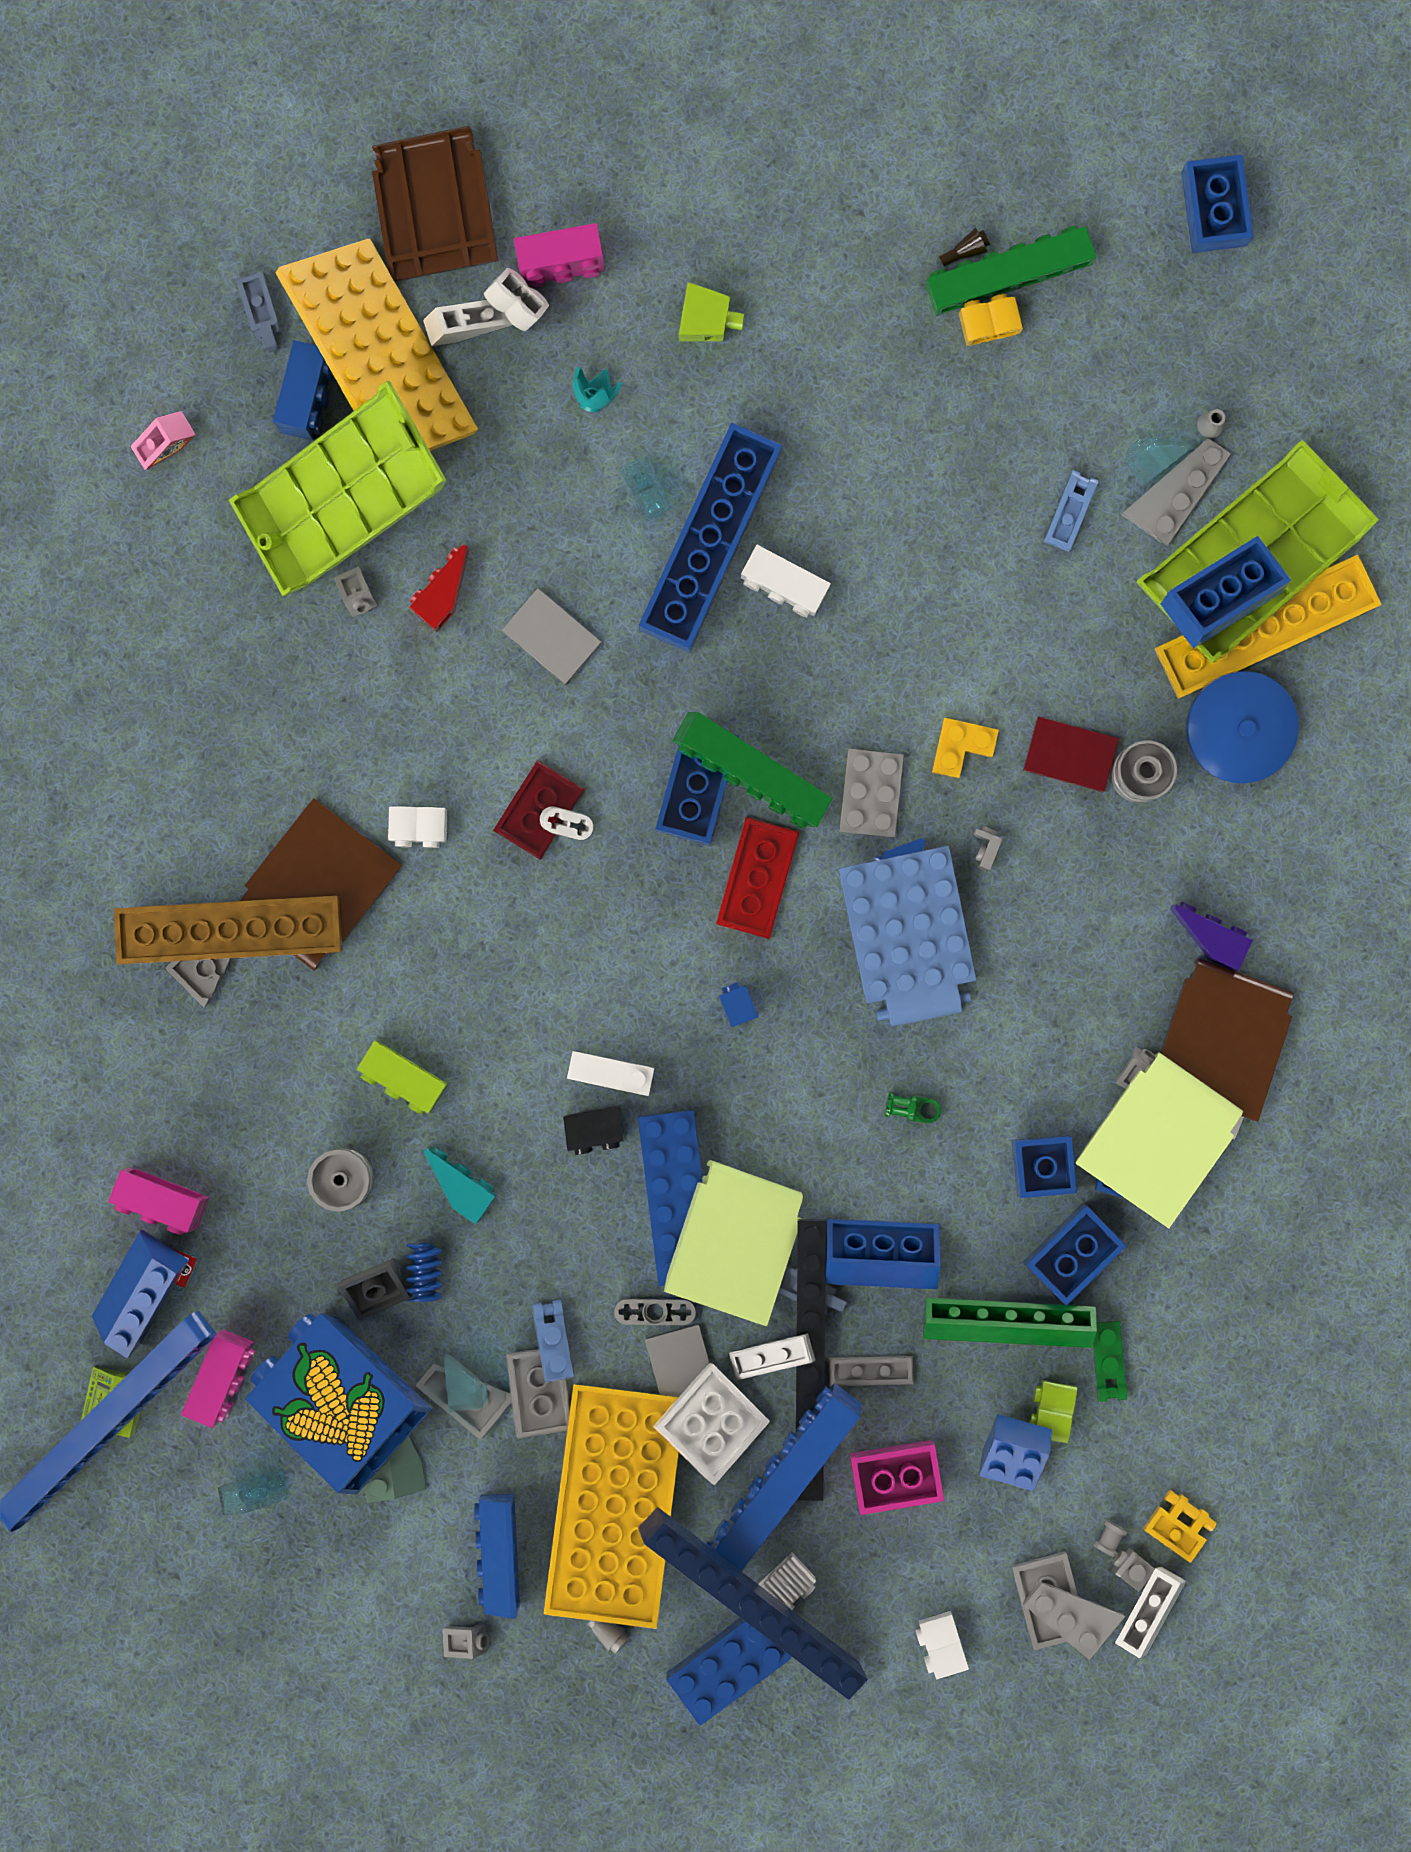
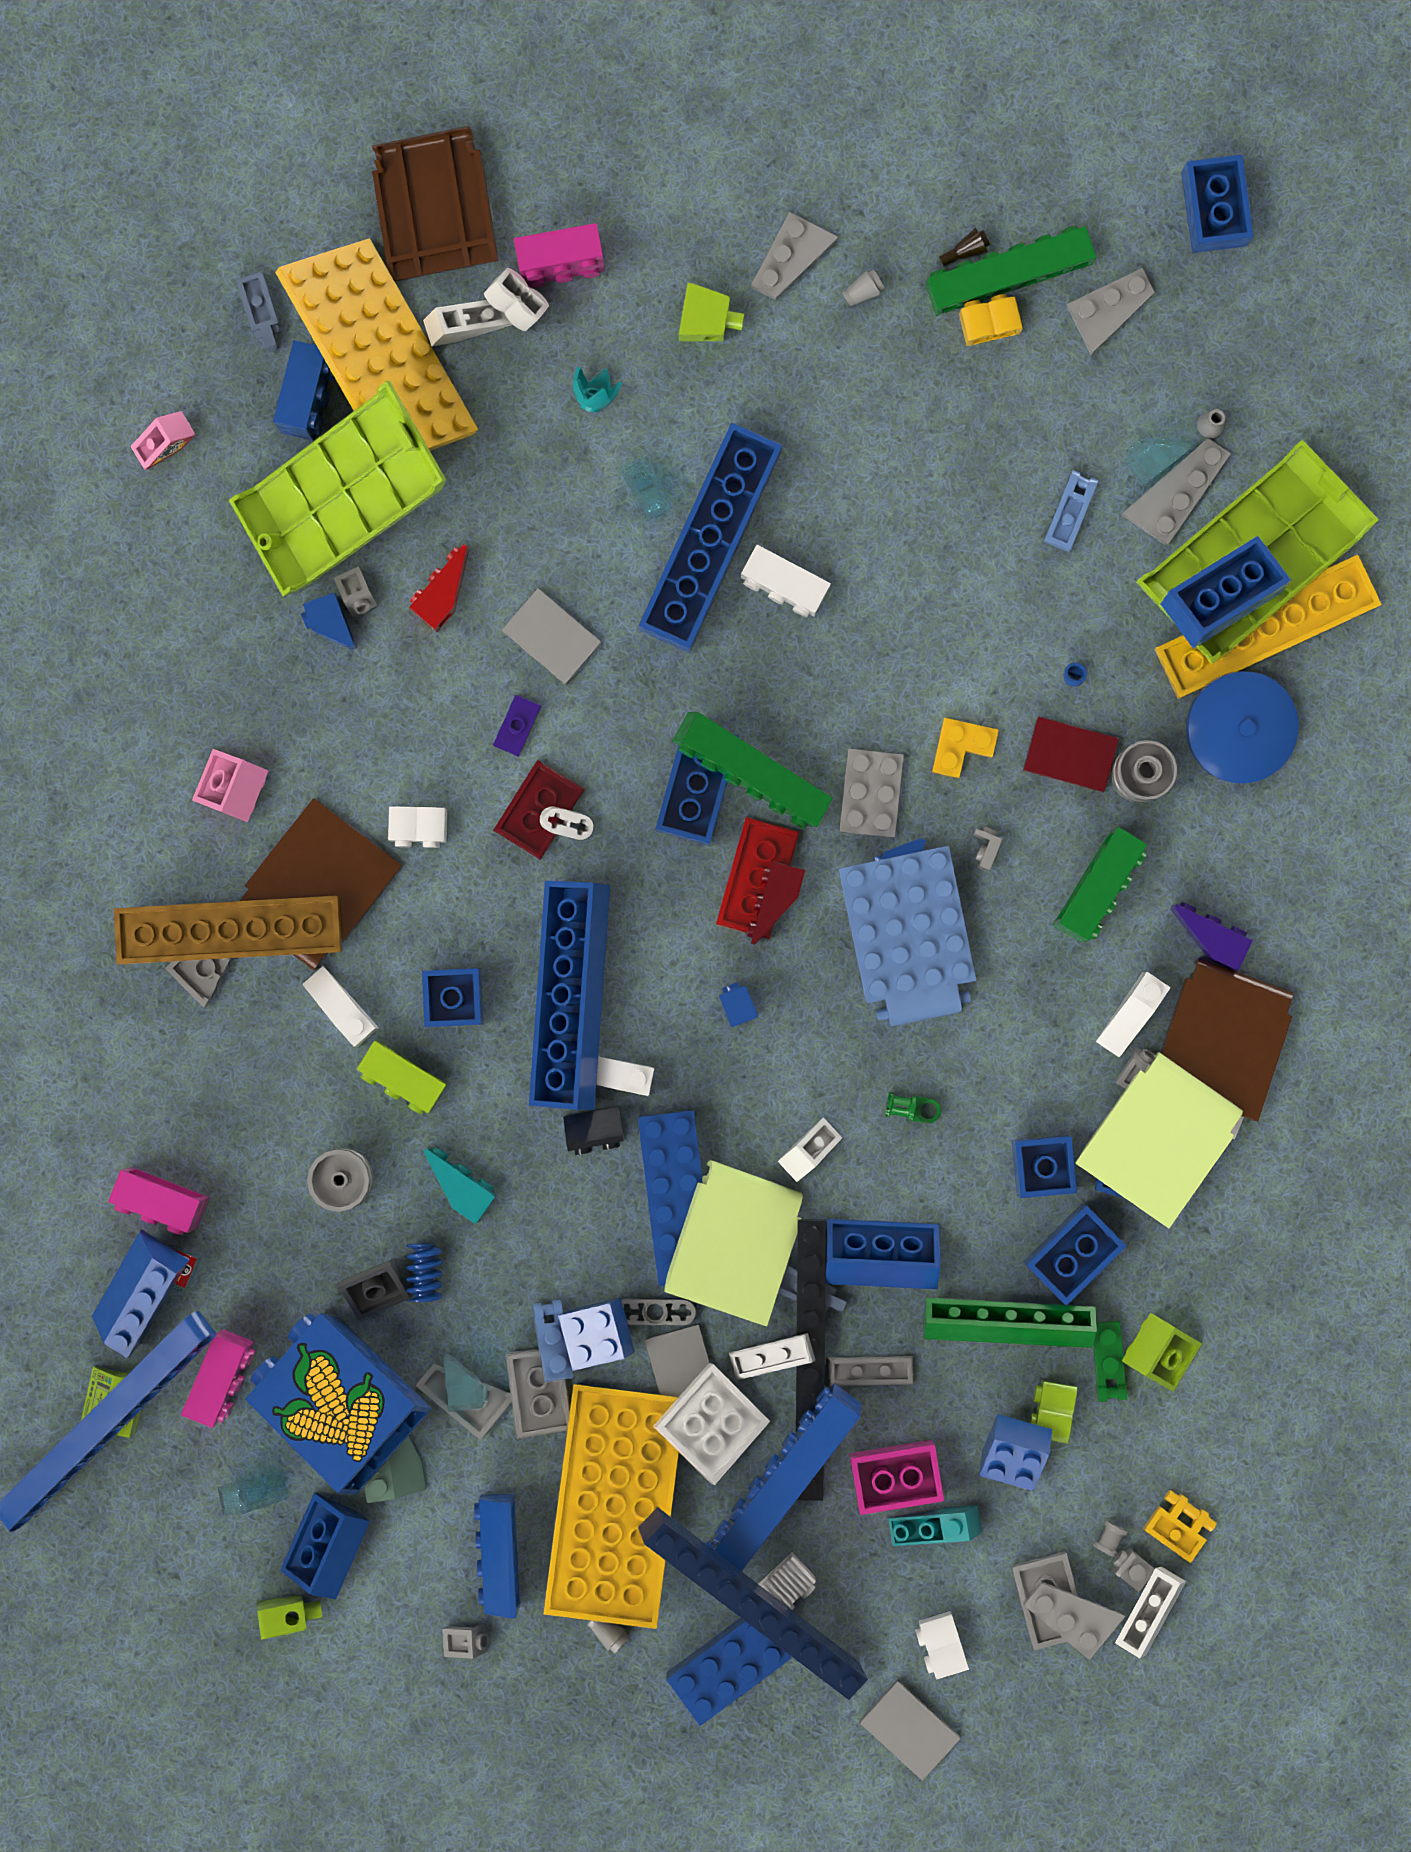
(230, 785): none -> bright pink slope
(273, 1616): none -> lime torso
(324, 1547): none -> blue slope
(328, 620): none -> blue slope
(340, 1007): none -> white slope
(452, 997): none -> blue brick
(517, 725): none -> dark purple plate
(569, 995): none -> blue brick
(596, 1334): none -> brick
(781, 891): none -> dark red slope
(792, 252): none -> light grey wing
(810, 1150): none -> white slope
(864, 288): none -> light grey cone
(909, 1729): none -> light grey tile
(936, 1526): none -> teal slope
(1075, 670): none -> blue hinge
(1100, 884): none -> green brick
(1108, 307): none -> light grey wing
(1133, 1013): none -> white slope
(1161, 1352): none -> lime slope

